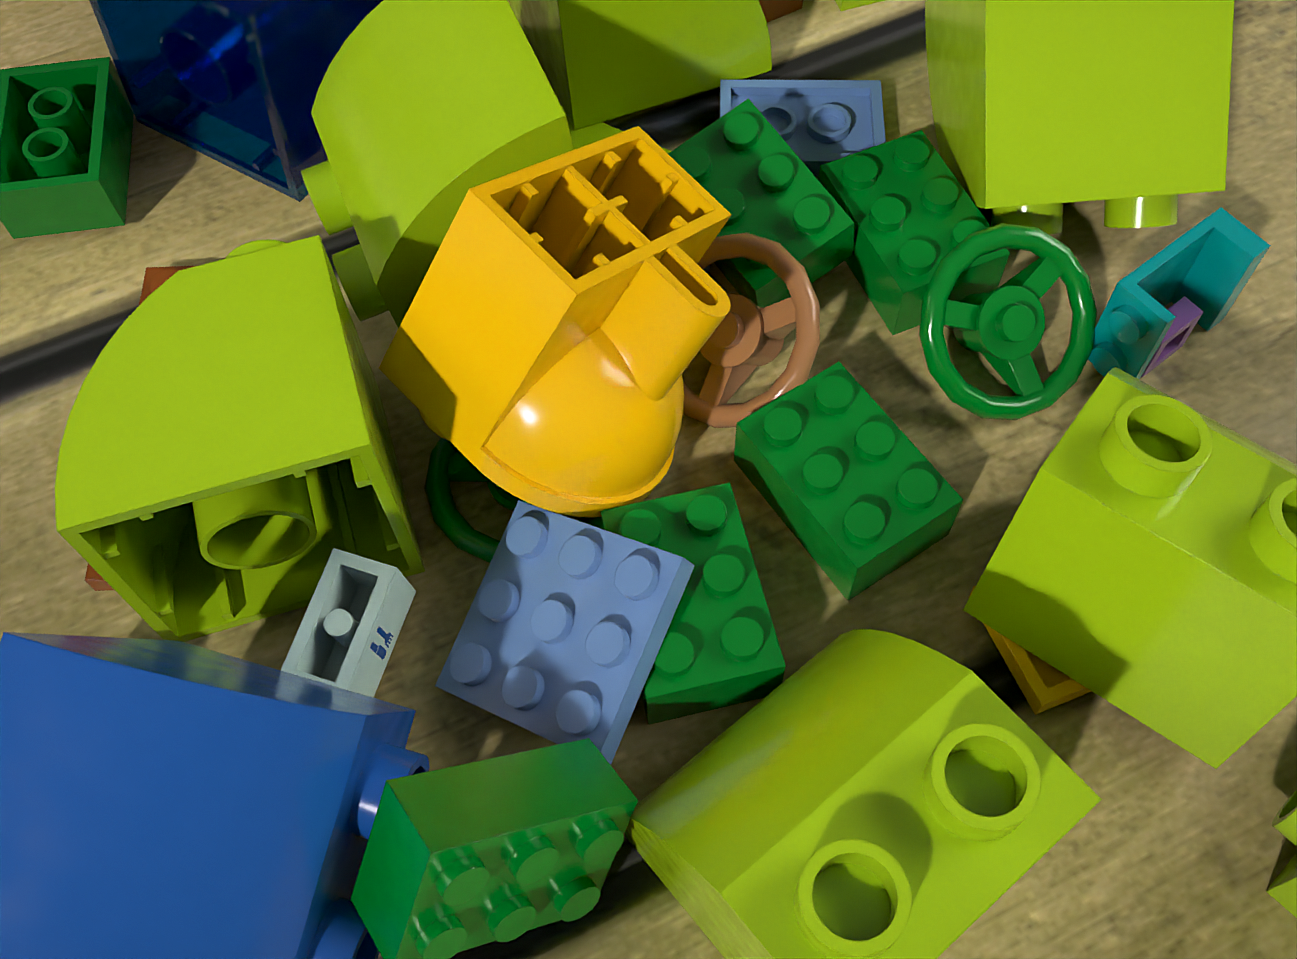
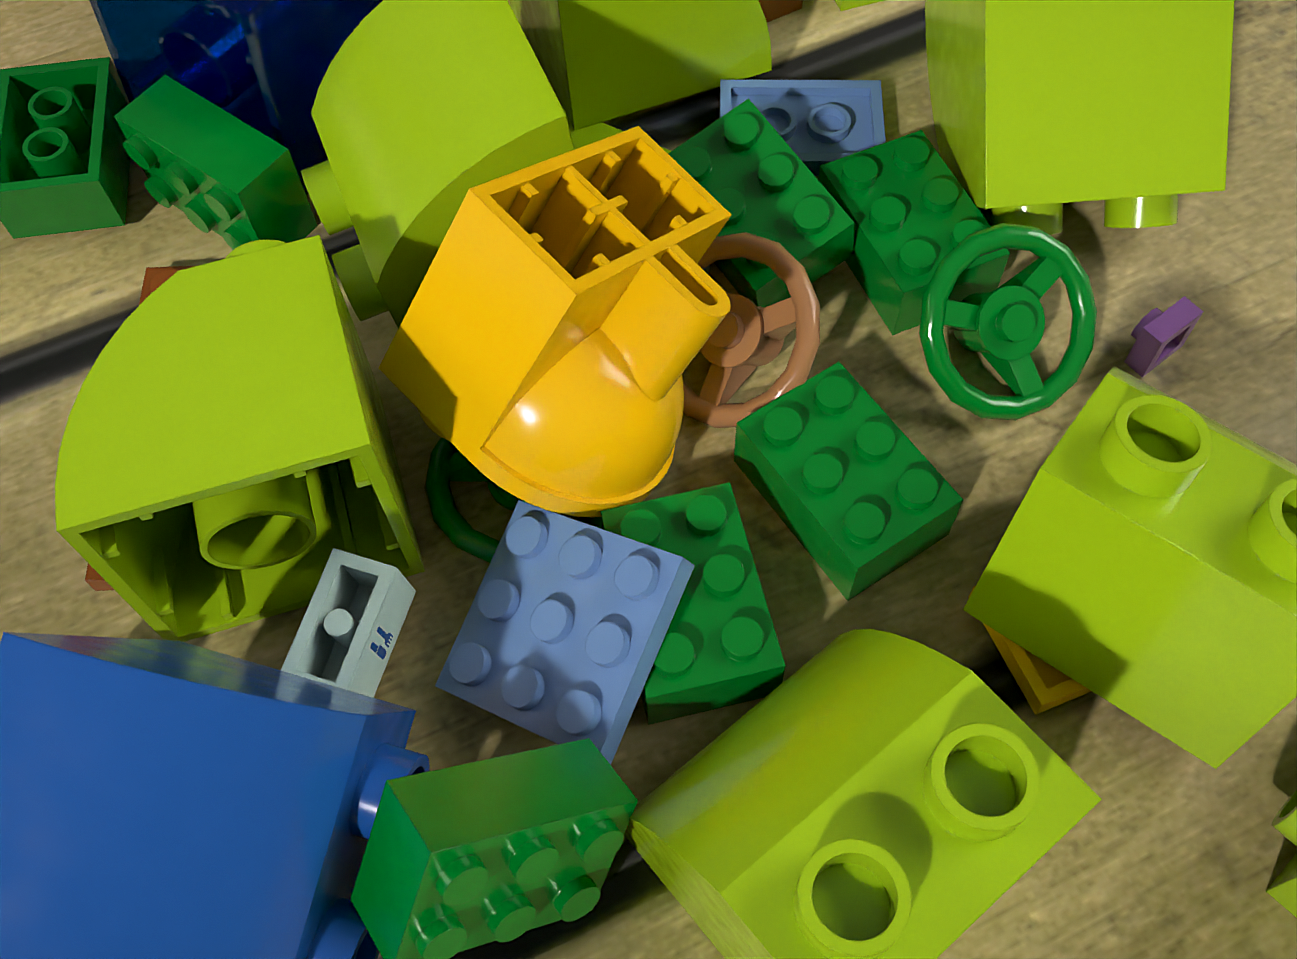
(214, 167): none -> green brick
(1203, 265): teal panel -> none

